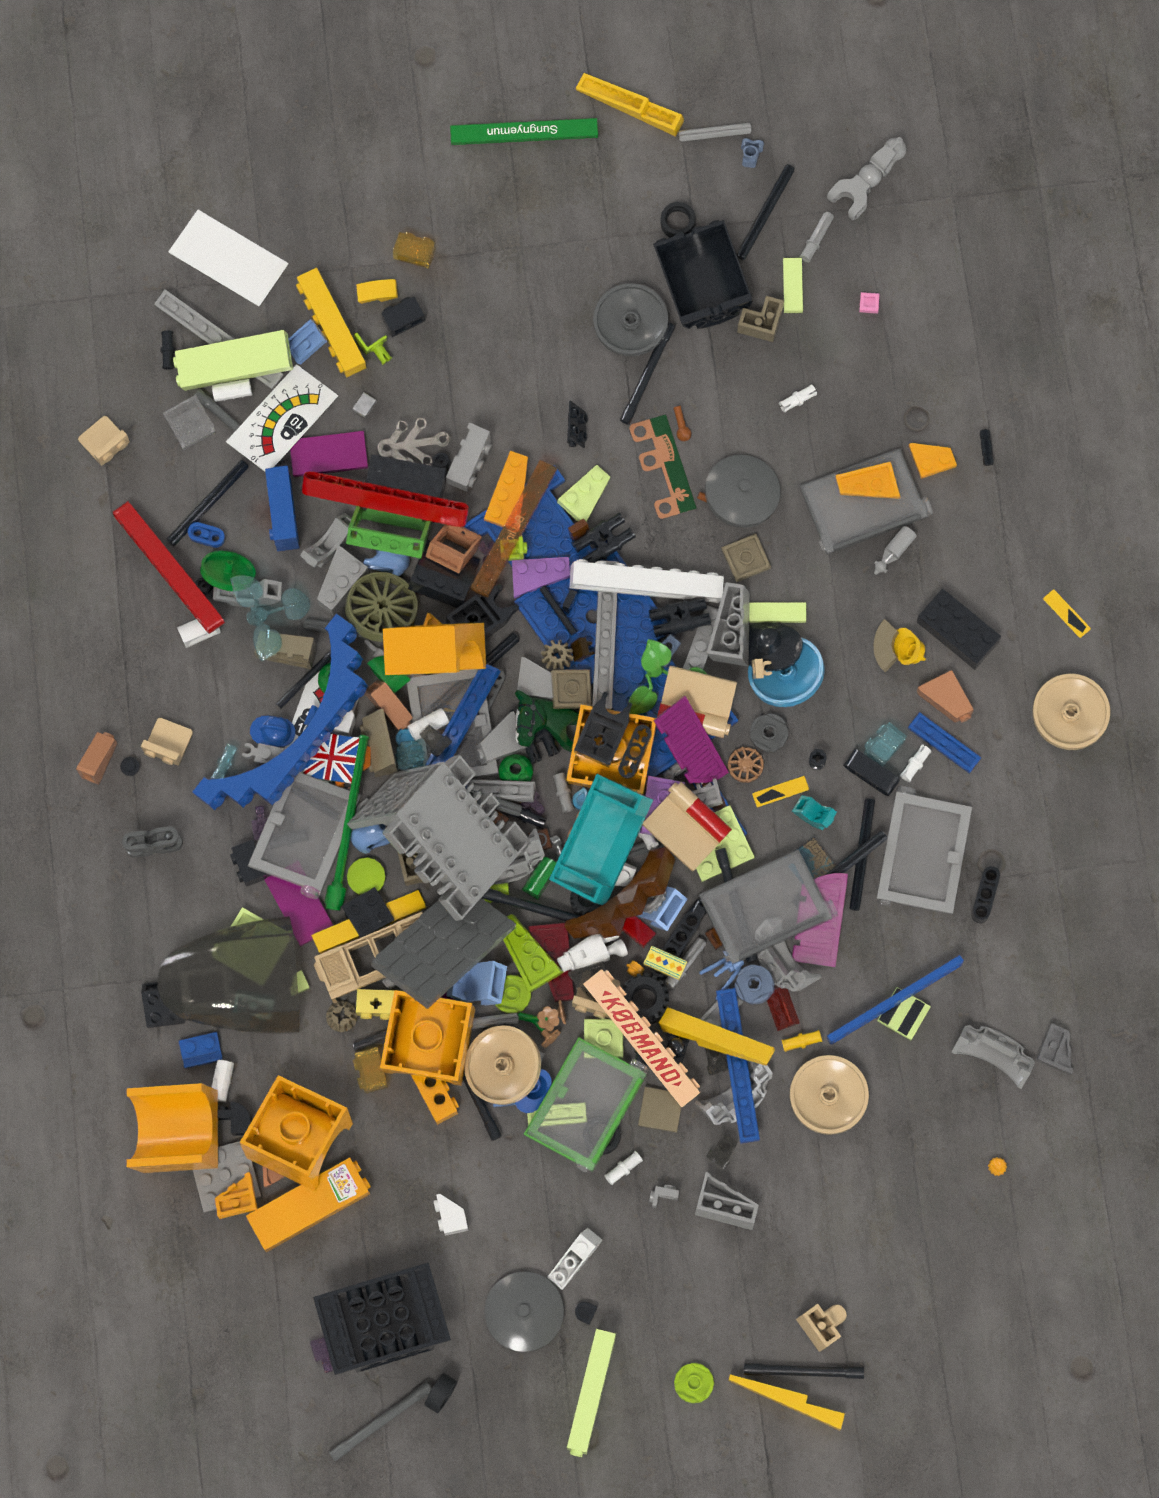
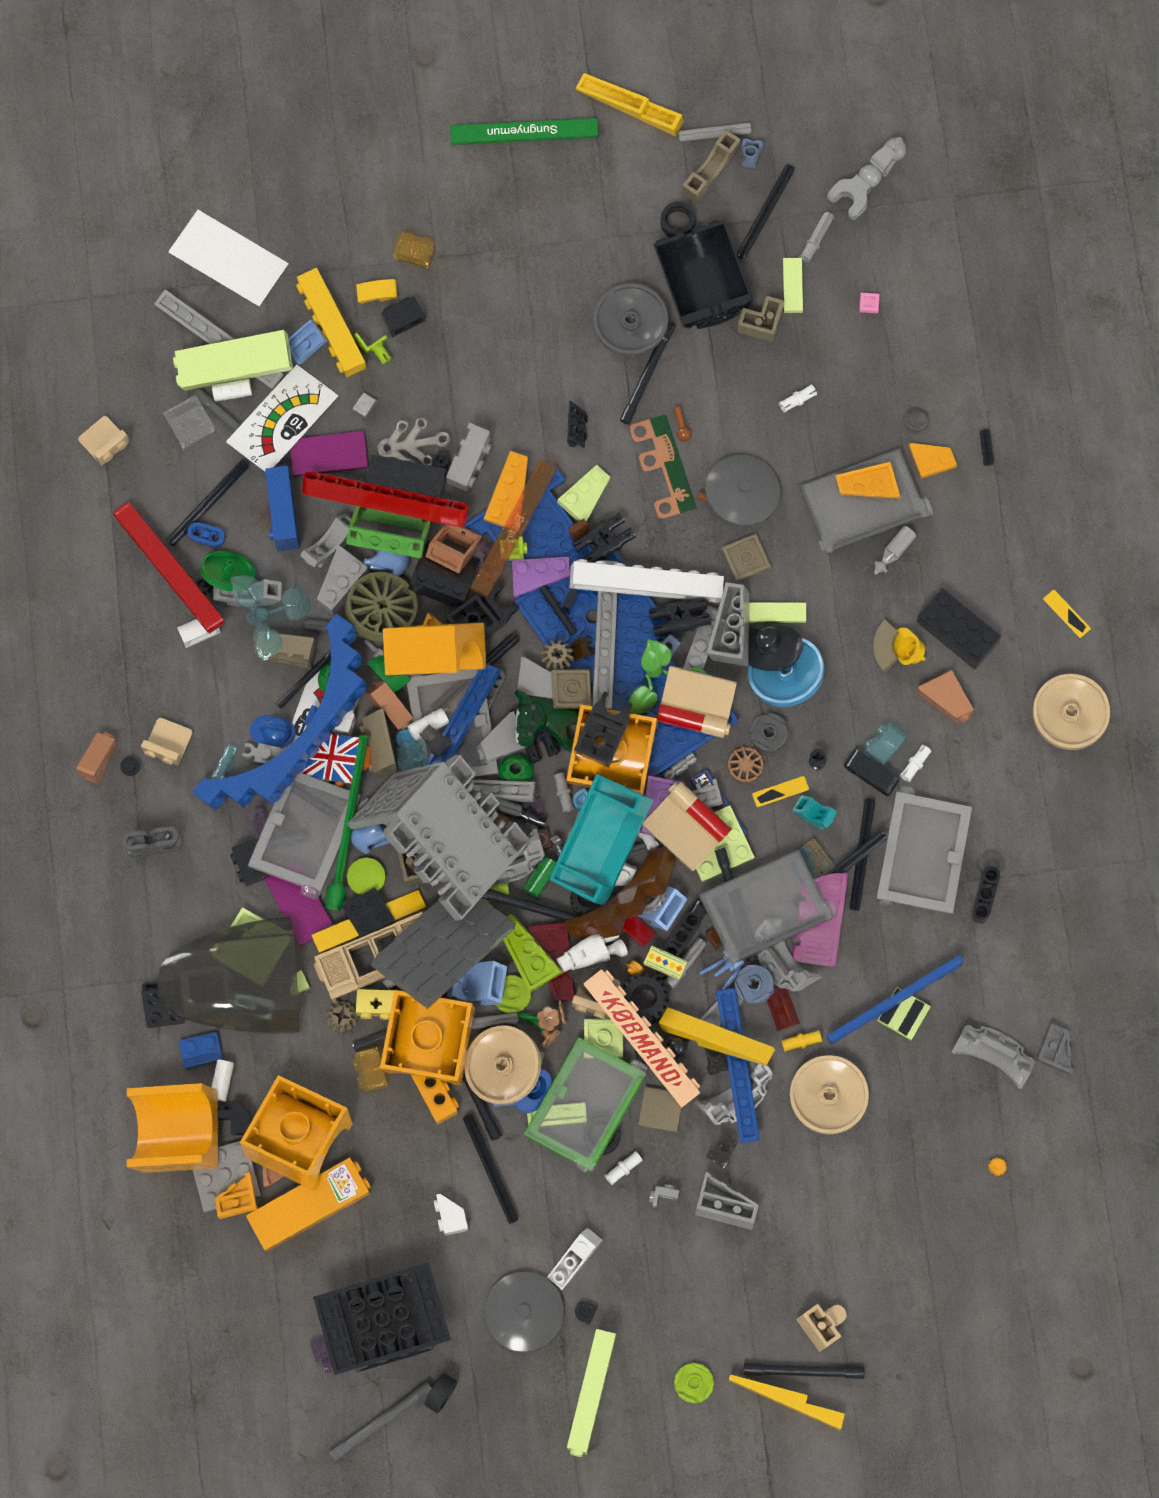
(167, 350): black pin -> none
(490, 1169): none -> black axle
(624, 762): black beam -> none
(690, 743): magenta piece -> none
(704, 177): none -> dark tan arch
(758, 668): tan tile -> none
(944, 743): blue tile -> none

